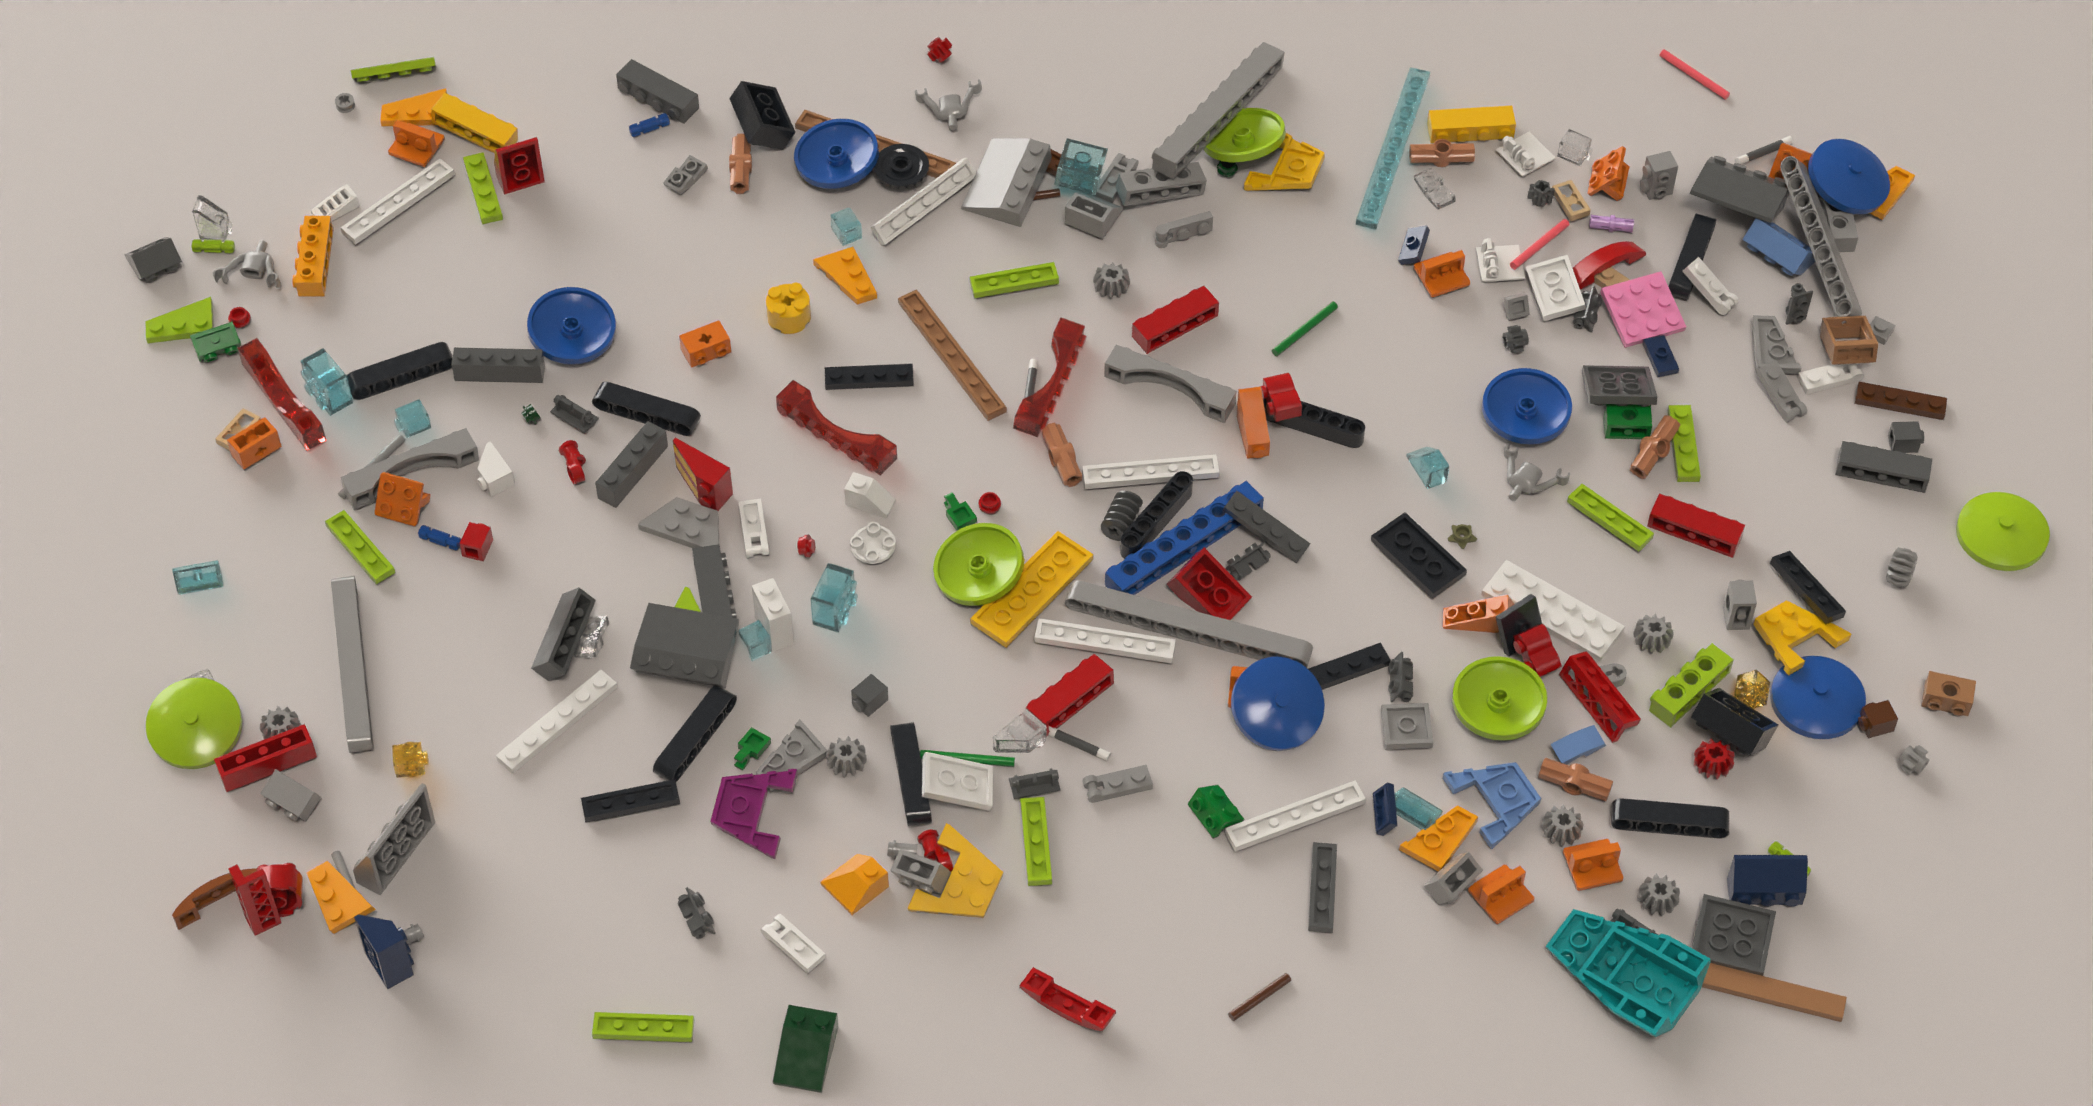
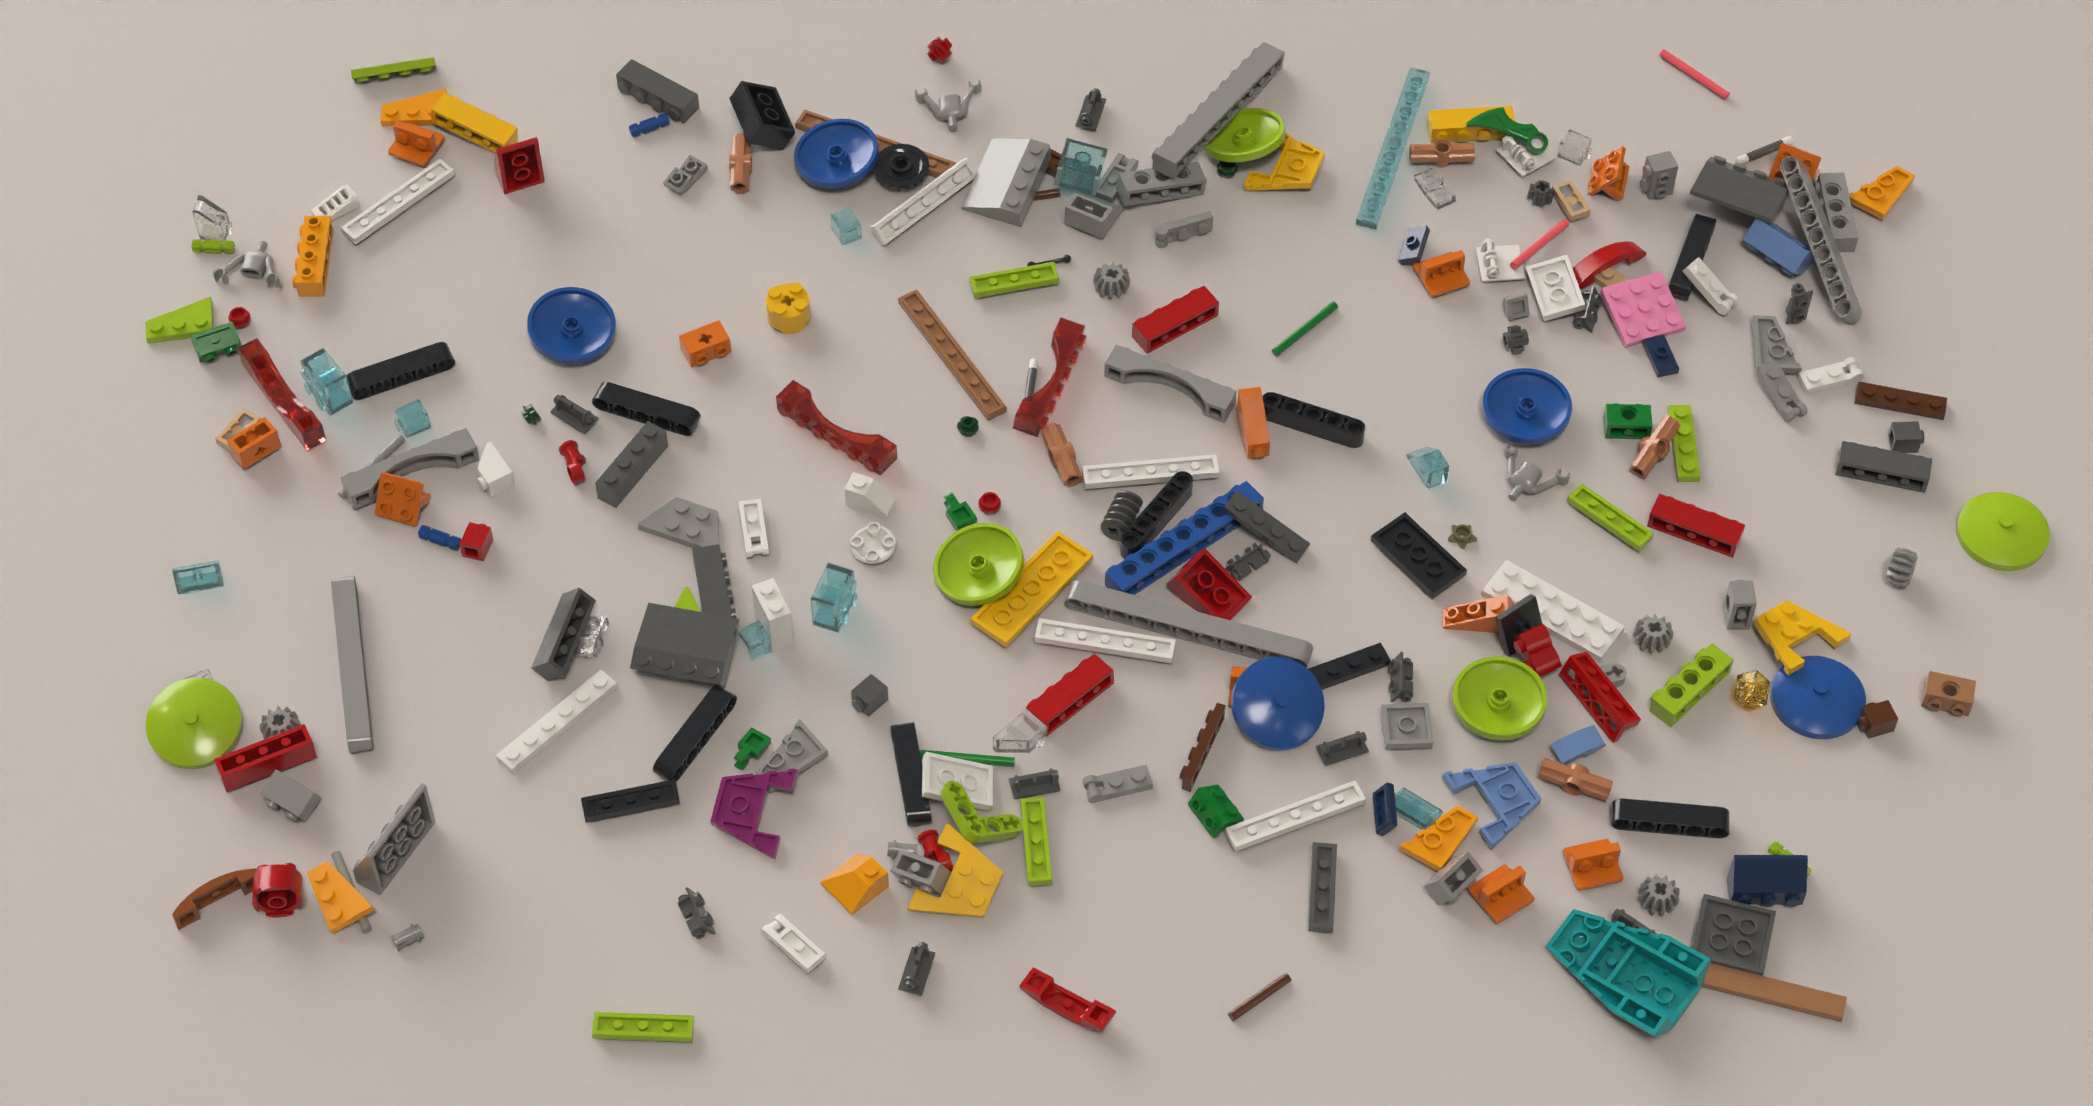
(153, 258): dark grey slope -> none
(251, 905): red fence -> none
(343, 97): light grey bush -> none
(360, 547): lime plate -> none
(385, 949): dark blue slope -> none
(409, 759): clear yellow brick -> none
(482, 188): lime plate -> none
(498, 365): dark grey brick -> none
(704, 475): red slope -> none
(805, 1048): dark green slope -> none
(806, 545): red plate -> none
(846, 756): light grey gear -> none
(849, 273): light orange wing -> none
(869, 376): black plate -> none
(917, 969): none -> dark grey hinge
(968, 430): none -> dark green plate
(971, 825): none -> lime beam
(1067, 258): none -> black hinge
(1080, 744): dark grey bar -> none
(1091, 110): none -> dark grey hinge
(1205, 741): none -> reddish brown plate
(1281, 397): red brick -> none
(1343, 748): none -> dark grey hinge
(1499, 121): none -> green piece
(1562, 825): light grey gear -> none
(1611, 223): lavender pin -> none
(1619, 385): dark grey plate -> none
(1714, 758): red gear -> none
(1734, 721): black brick -> none
(1808, 587): black plate -> none
(1849, 176): blue dish -> none
(1850, 350): medium nougat window -> none
(1882, 329): light grey plate -> none
(1914, 759): light grey gear -> none

